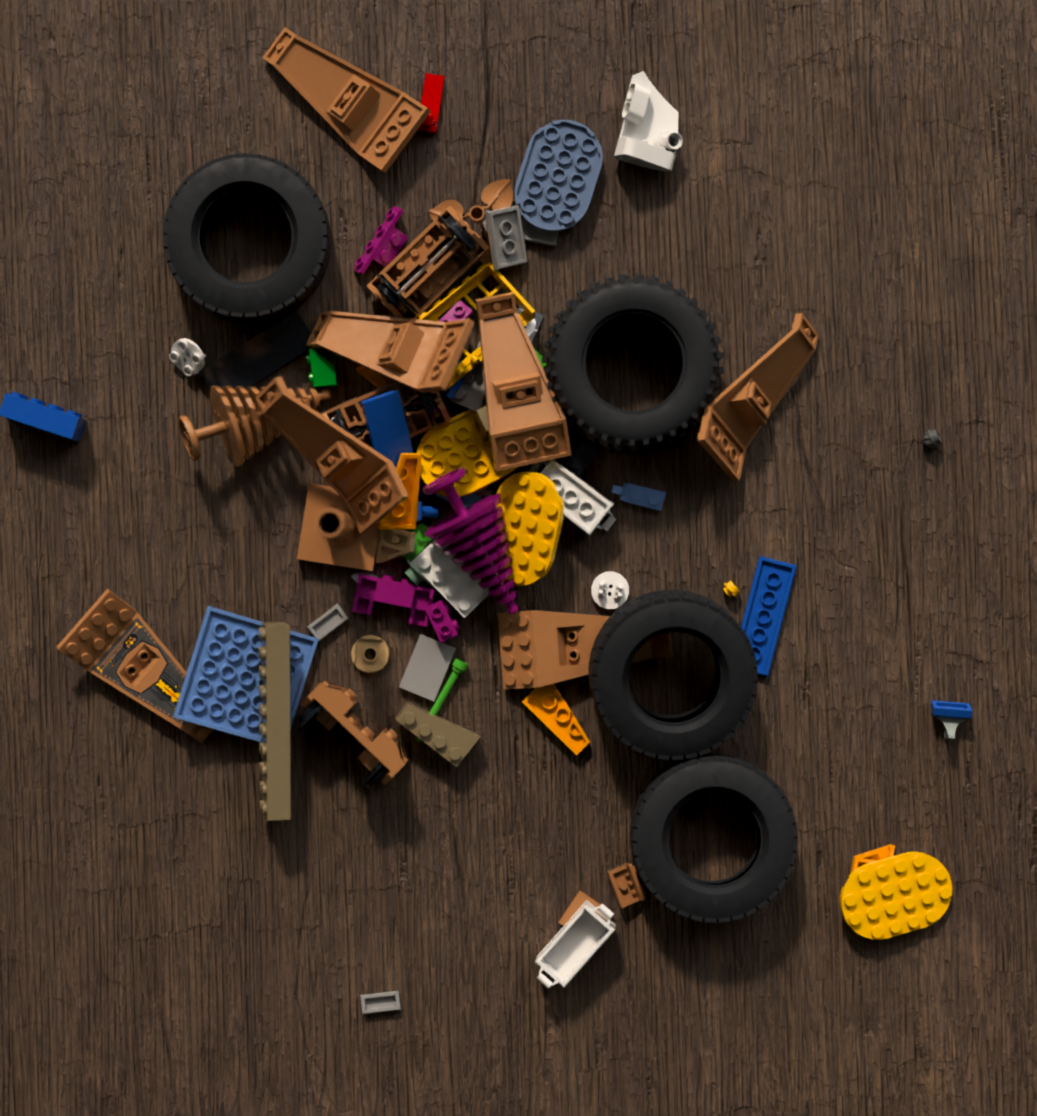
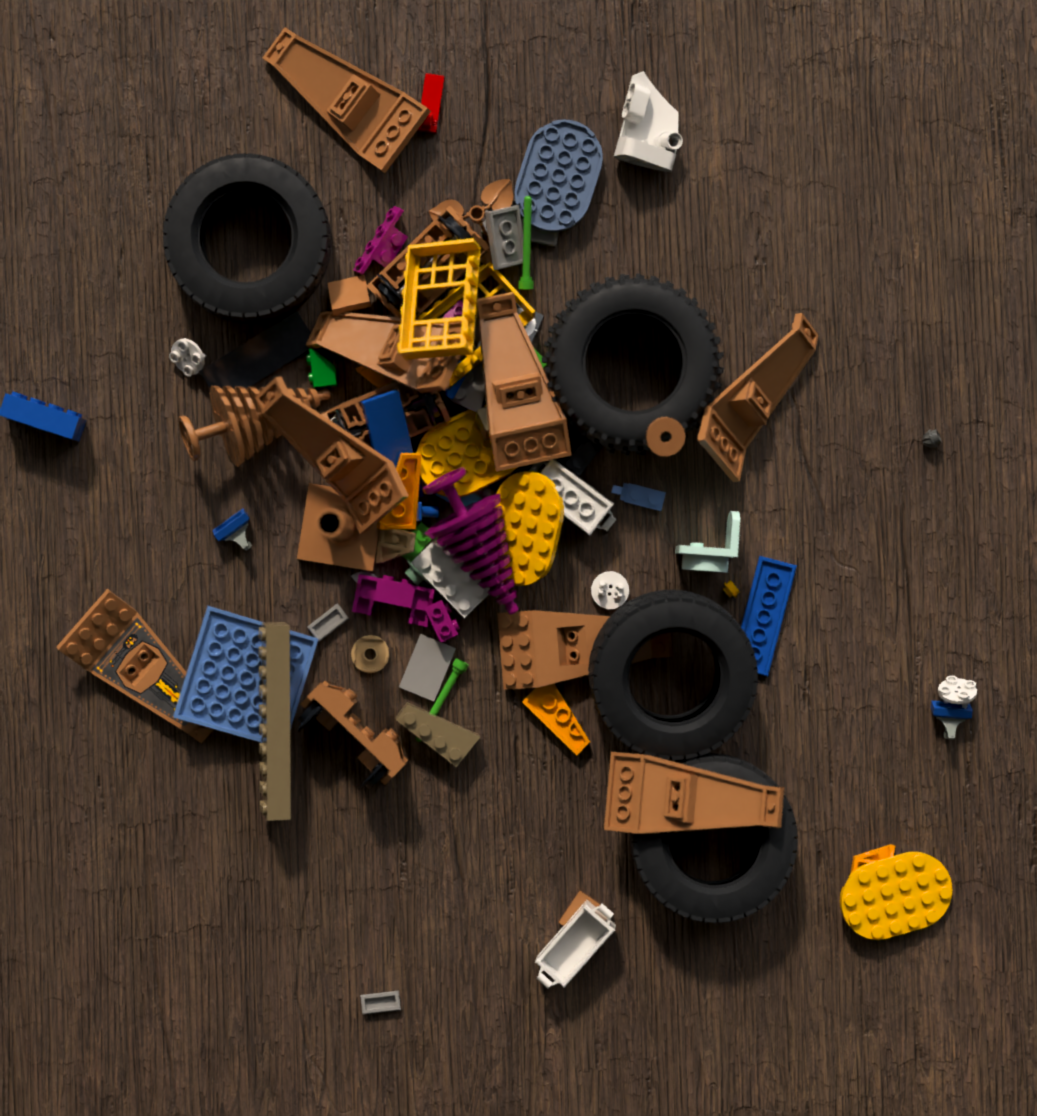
(234, 529): none -> blue piece
(349, 294): none -> medium nougat tile
(410, 292): none -> yellow window
(526, 281): none -> bright green piece
(626, 885): medium nougat bracket -> none
(646, 792): none -> medium nougat wing
(675, 442): none -> medium nougat tile
(712, 559): none -> light aqua piece
(957, 691): none -> white plate

